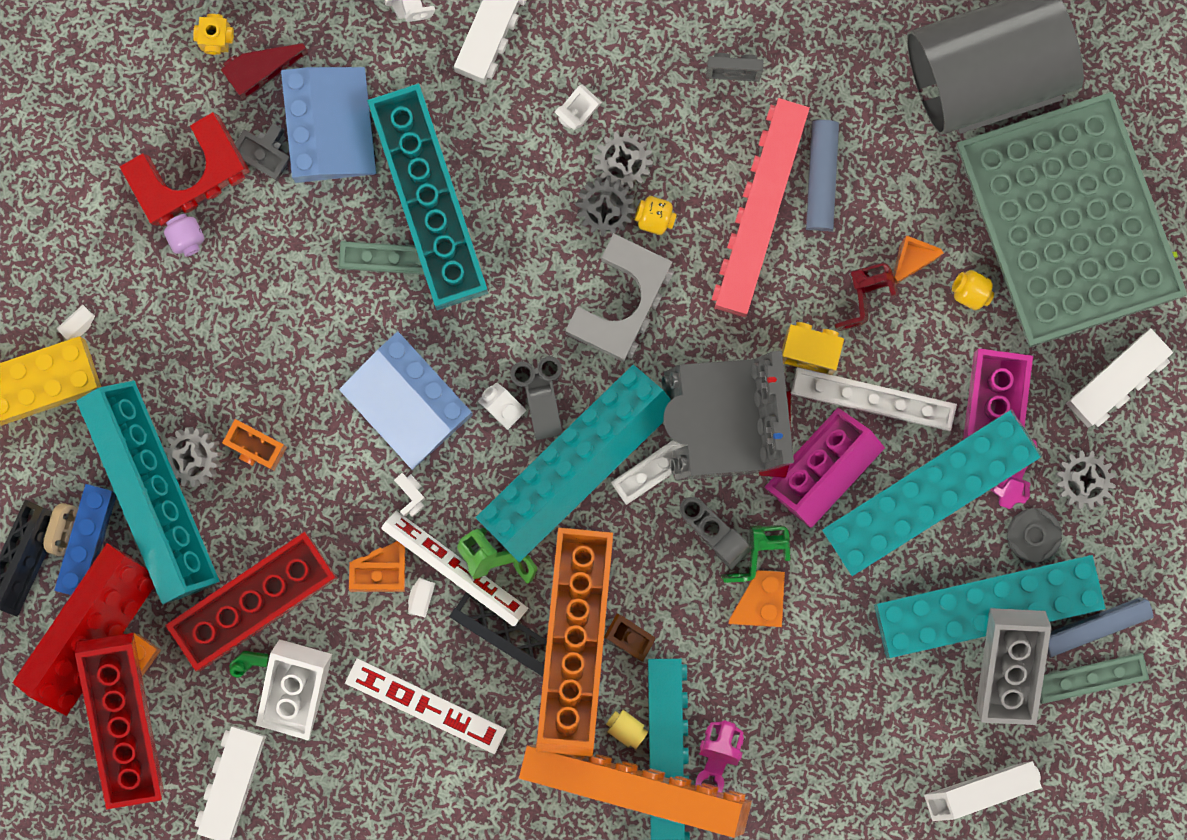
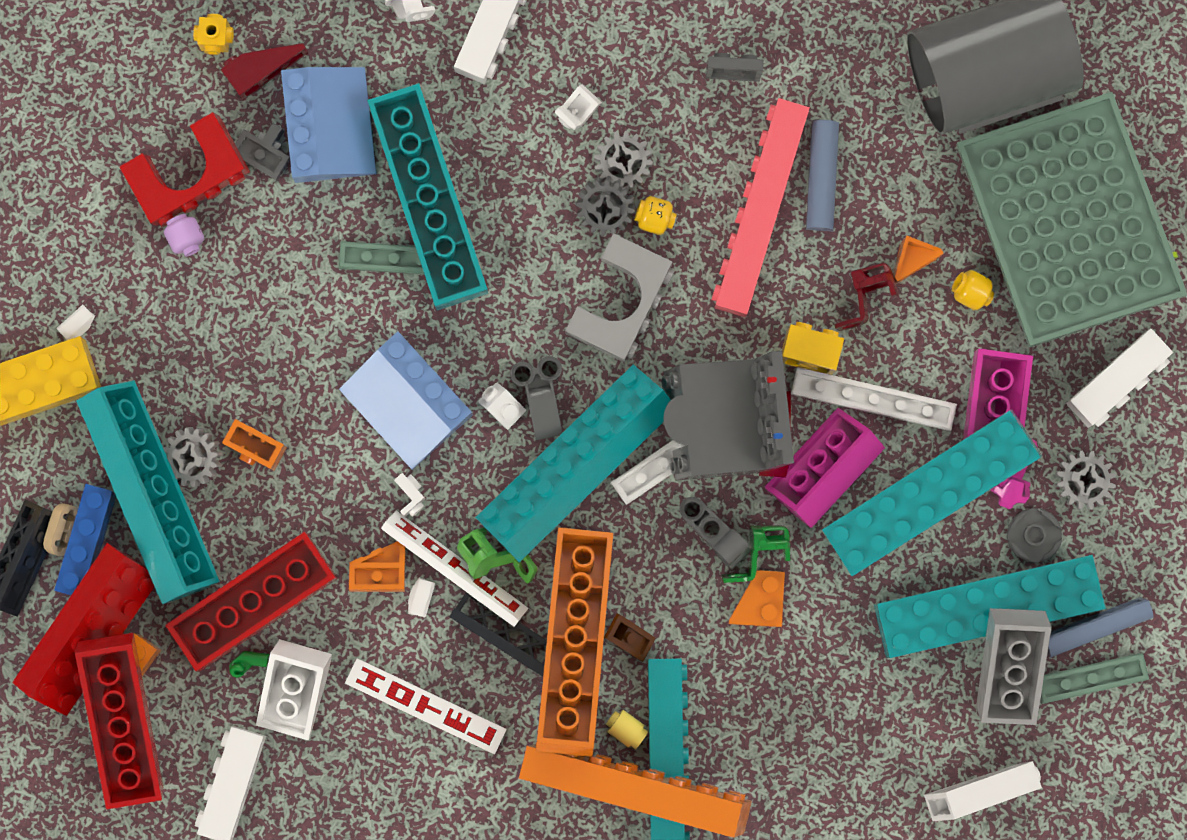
(720, 751): dark pink piece -> none

